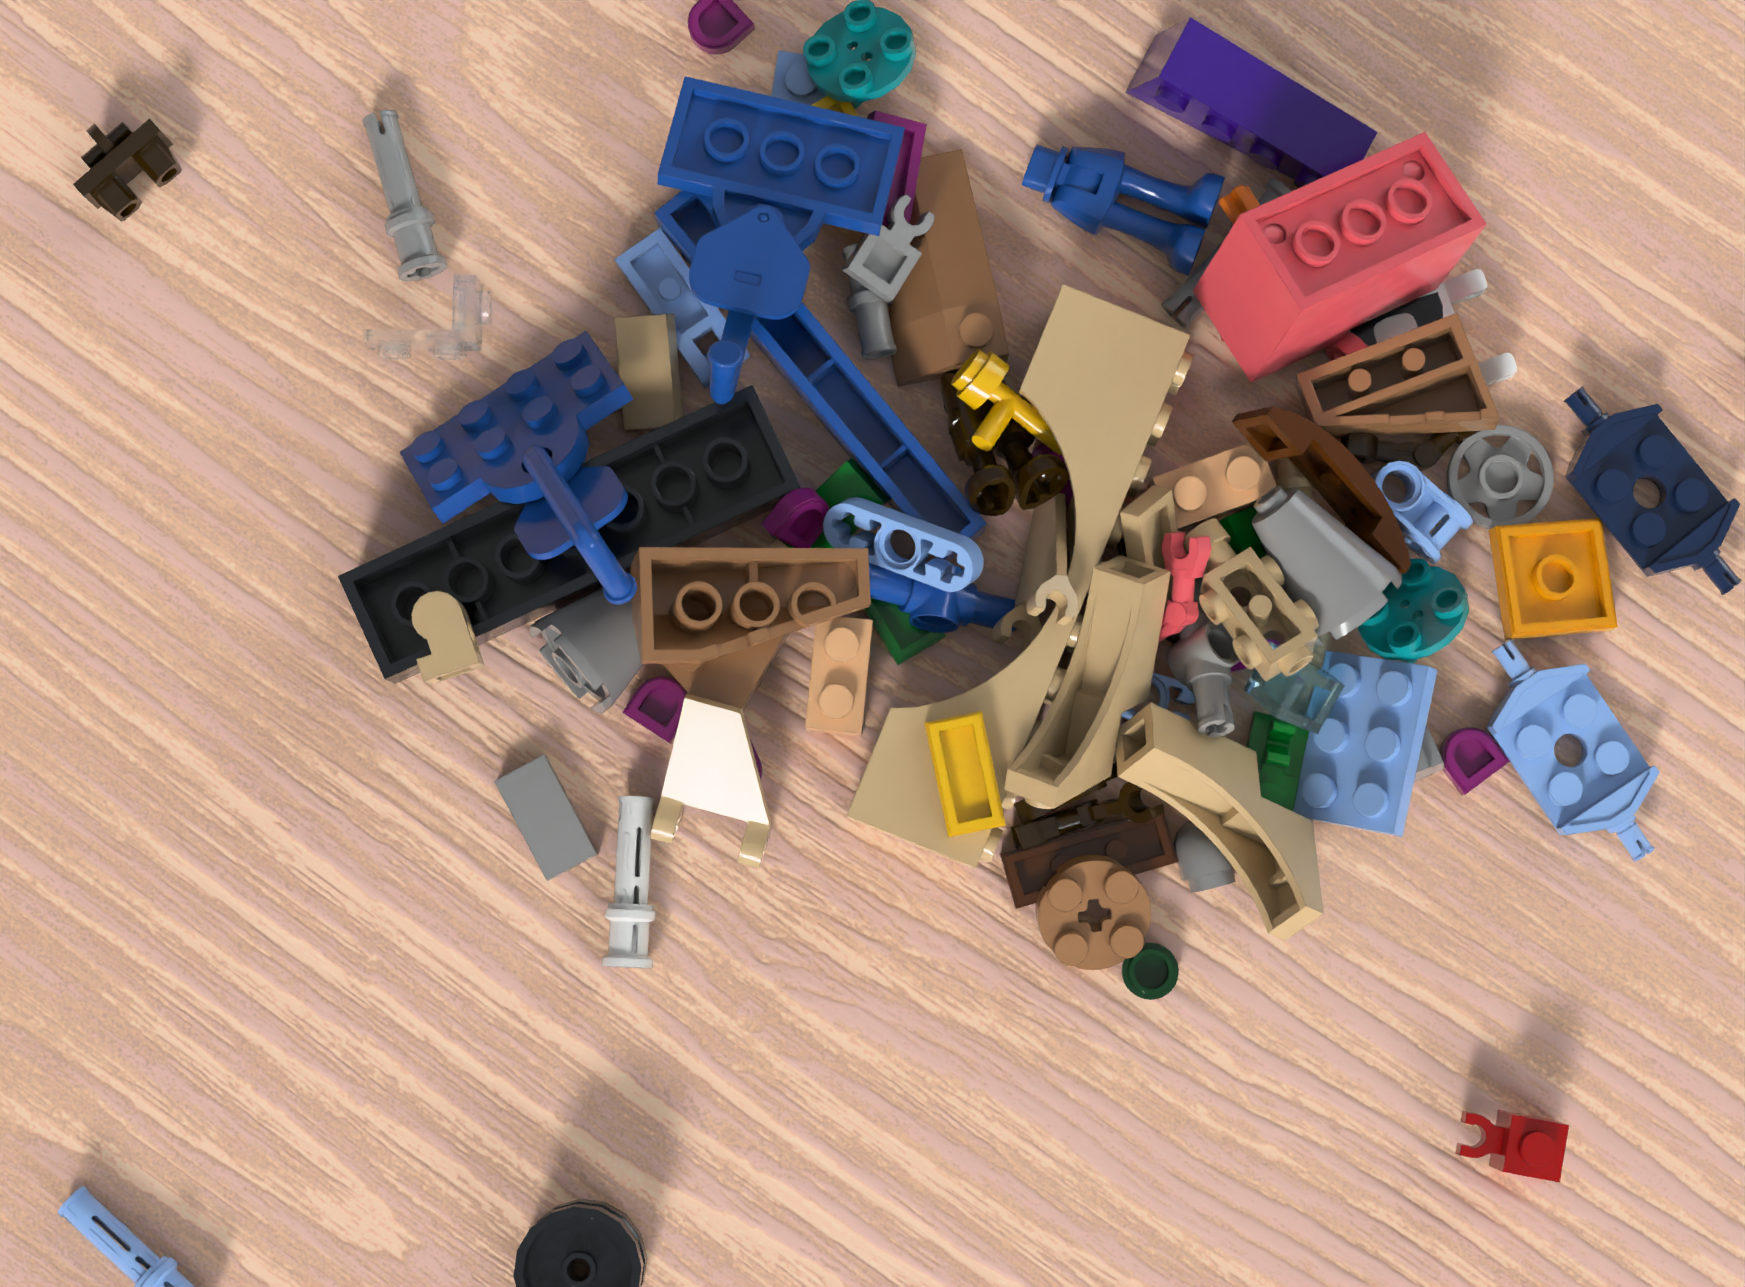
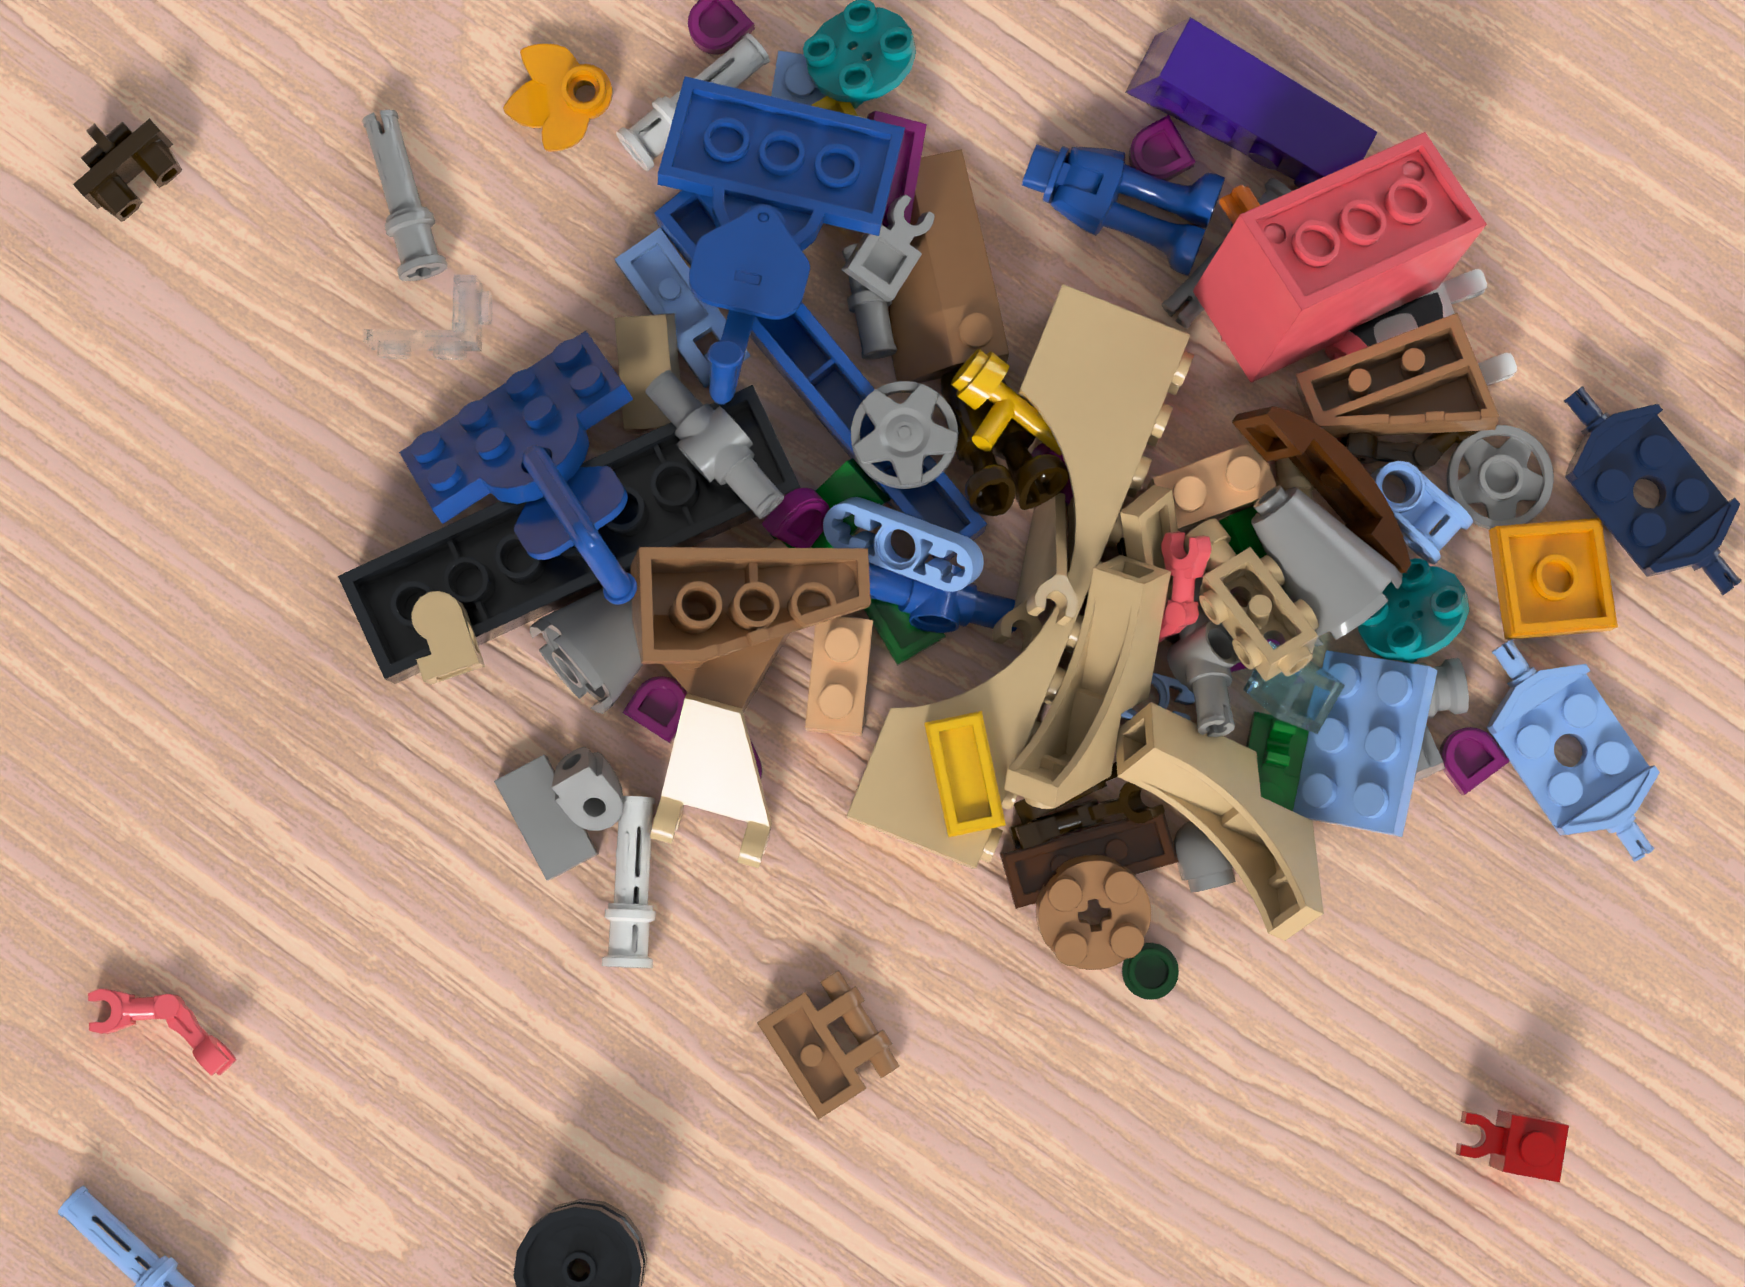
(127, 1009): none -> coral piece
(550, 97): none -> light orange plate
(588, 790): none -> light grey piece
(649, 135): none -> white pin
(714, 444): none -> light grey pin
(812, 1052): none -> medium nougat plate
(904, 434): none -> light grey wheel
(1160, 151): none -> magenta tile
(1449, 689): none -> light grey wheel

